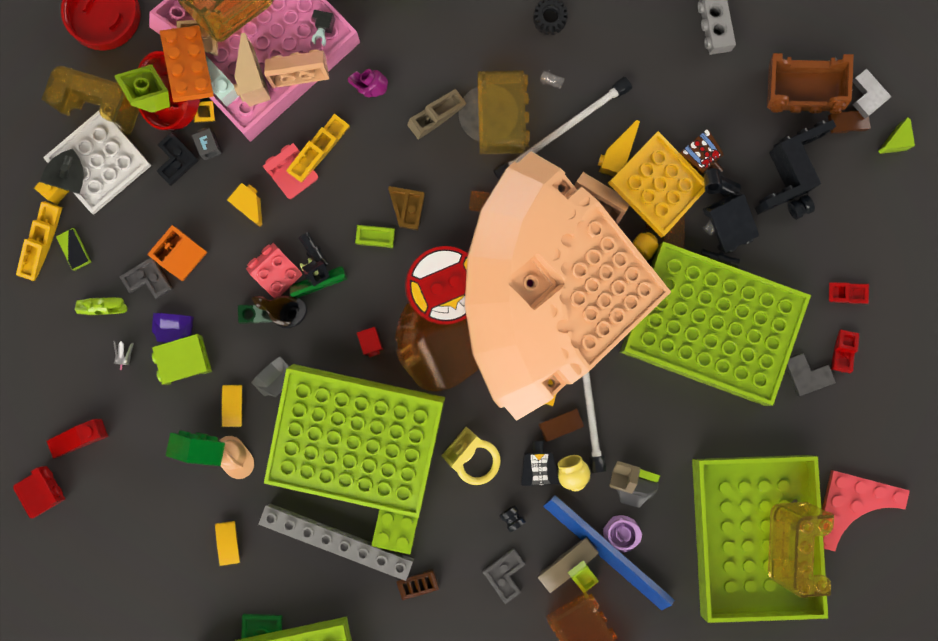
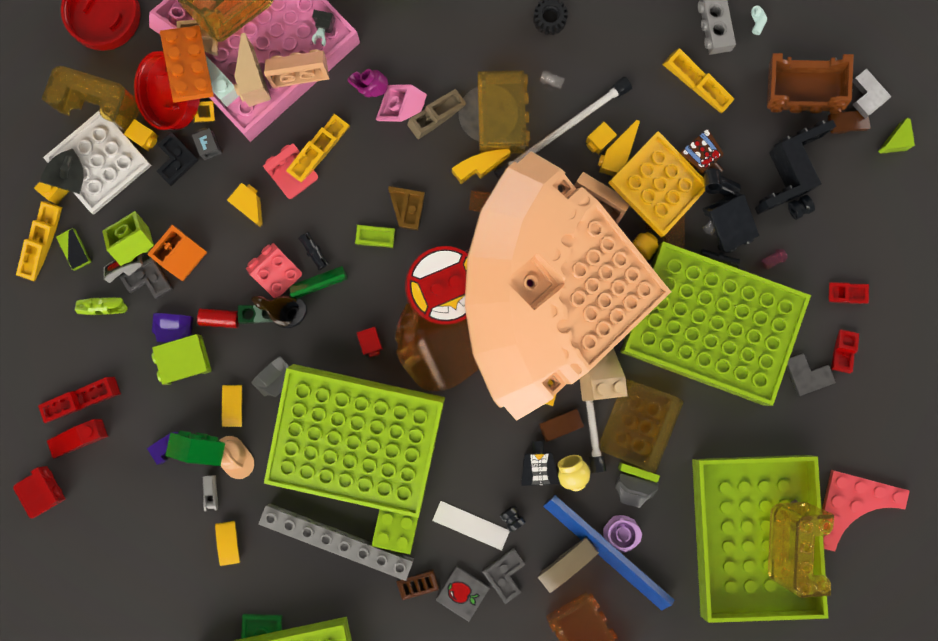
(79, 399): none -> red slope
(113, 269): none -> light grey slope
(120, 358): flat silver piece -> none
(128, 238): none -> lime brick
(141, 135): none -> yellow brick
(144, 89): lime slope -> none
(159, 449): none -> dark purple leg
(210, 489): none -> light grey bar
(217, 318): none -> red piece
(315, 271): black piece -> none
(401, 103): none -> bright pink slope
(462, 451): light yellow tile -> none
(462, 593): none -> flat silver tile
(471, 525): none -> white sticker
(480, 164): none -> yellow slope
(583, 576): lime tile -> none
(600, 138): none -> yellow brick
(604, 380): none -> tan slope
(624, 477): dark tan panel -> none
(641, 426): none -> clear yellow slope
(698, 81): none -> yellow slope
(759, 18): none -> light aqua arm
(774, 259): none -> clear pink pin

